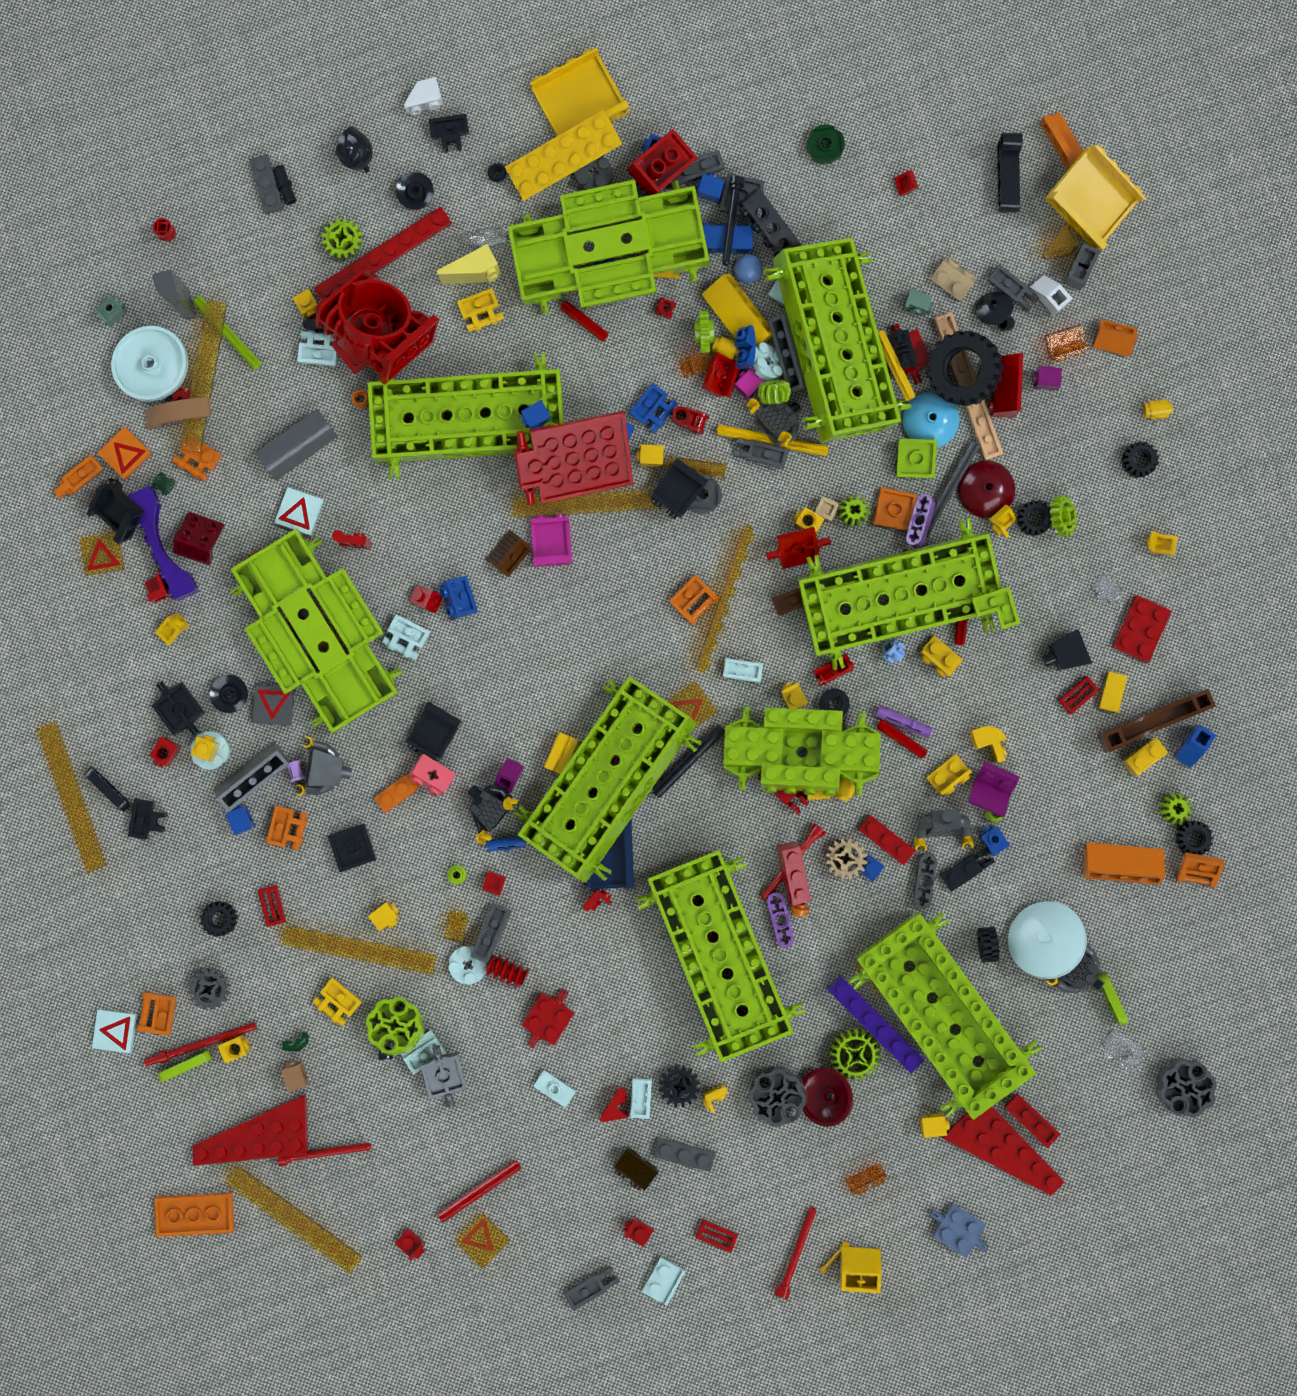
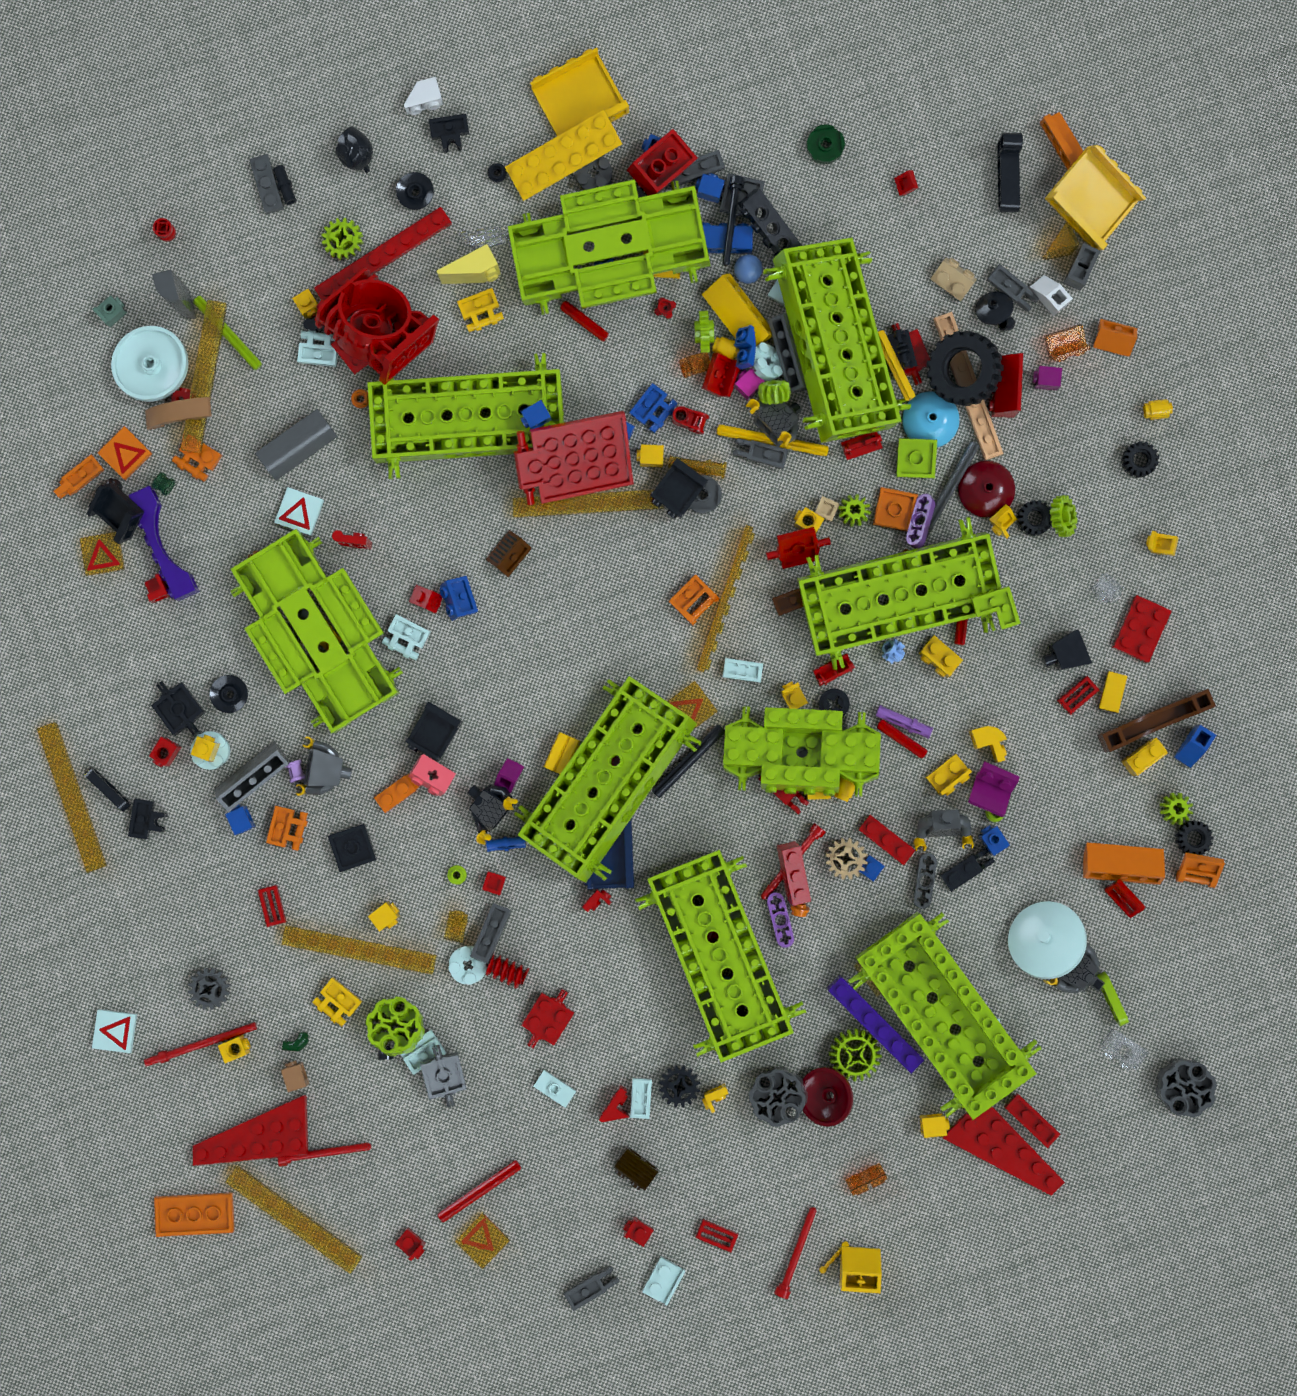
(162, 1015): orange plate -> none
(172, 628): yellow bracket -> none
(184, 1066): lime beam -> none
(197, 538): dark red bracket -> none
(207, 915): black tyre -> none
(272, 705): dark grey tile -> none
(551, 540): dark pink panel -> none
(684, 1154): dark grey plate -> none
(862, 445): none -> red hinge
(918, 303): sand green brick -> none
(959, 1230): sand blue plate -> none
(988, 944): black tyre -> none
(1126, 897): none -> red tile

